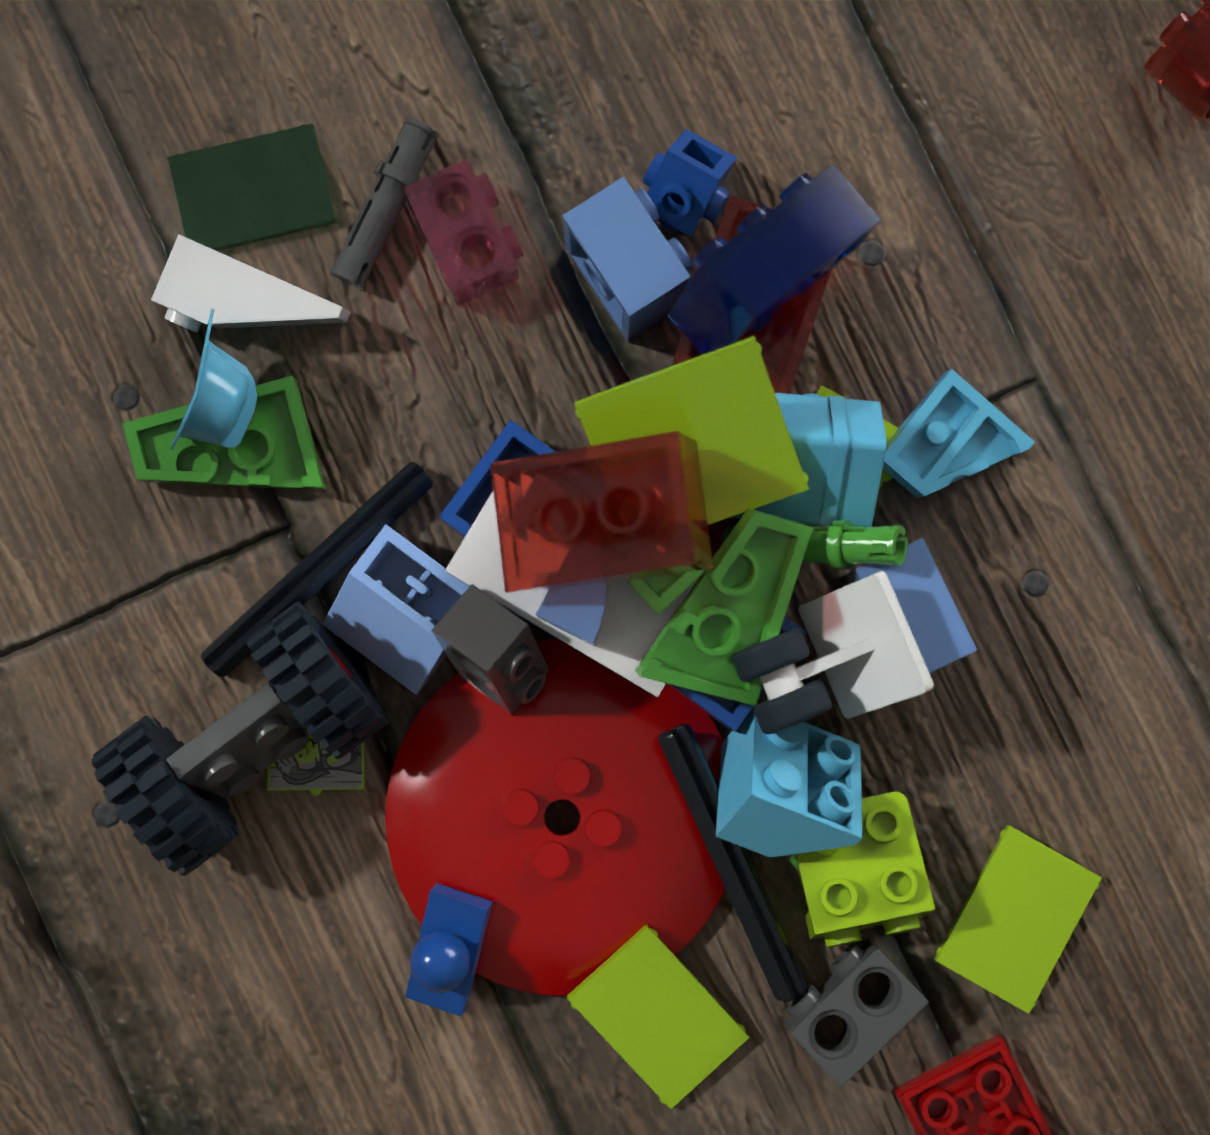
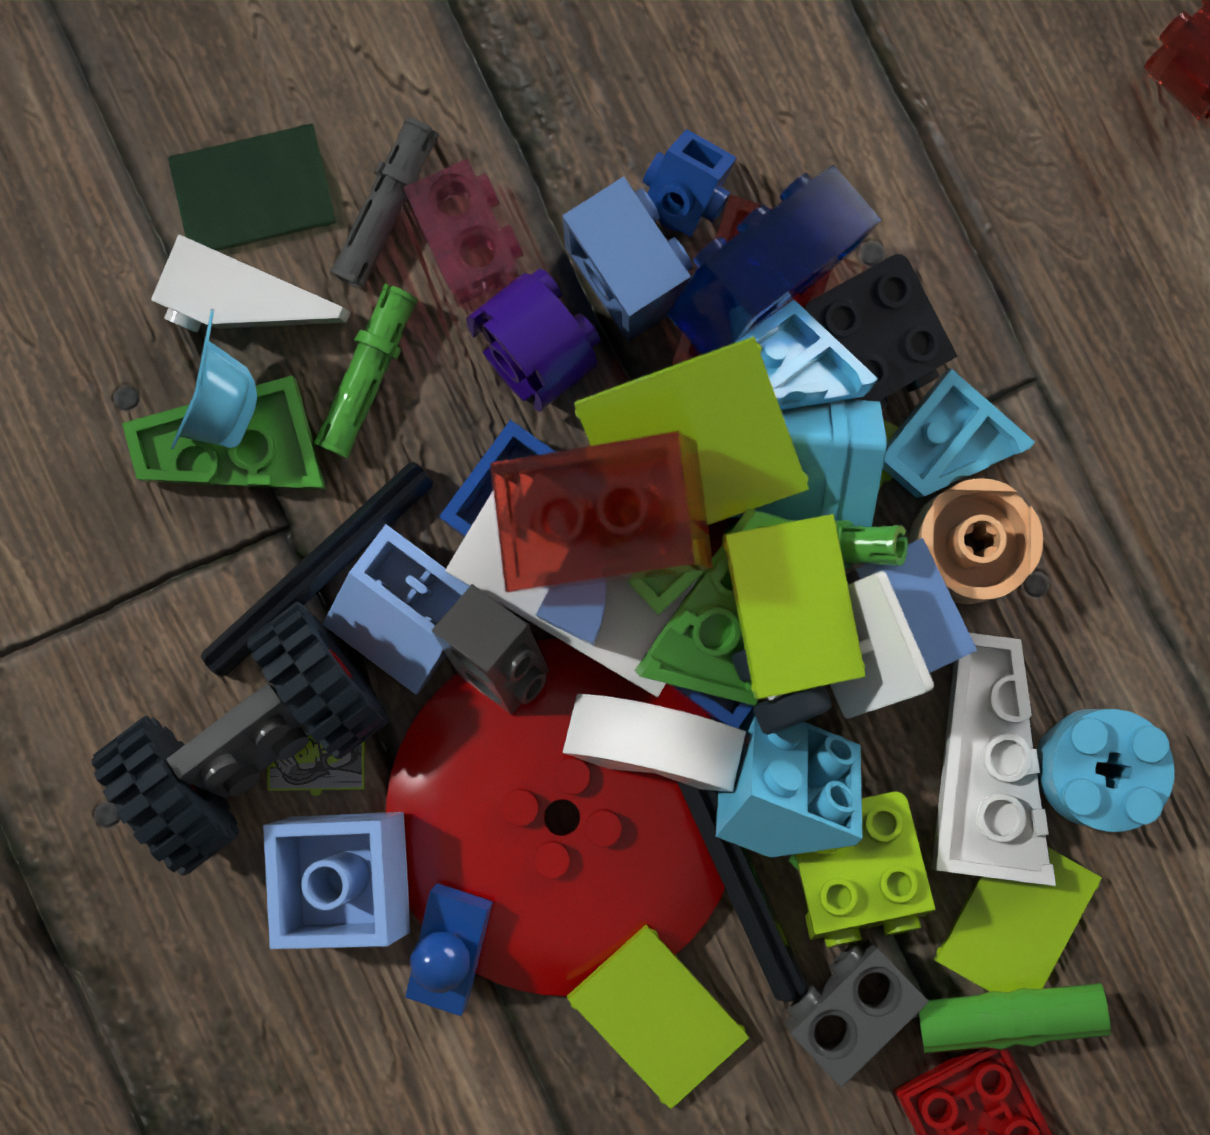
(336, 880): none -> light blue brick
(370, 361): none -> bright green pin
(535, 339): none -> dark purple brick
(654, 740): none -> white brick
(794, 606): none -> lime piece
(807, 361): none -> medium azure wing
(887, 326): none -> black bracket
(989, 780): none -> white wing
(994, 515): none -> light nougat brick
(1015, 1018): none -> bright green axle
(1138, 775): none -> medium azure brick

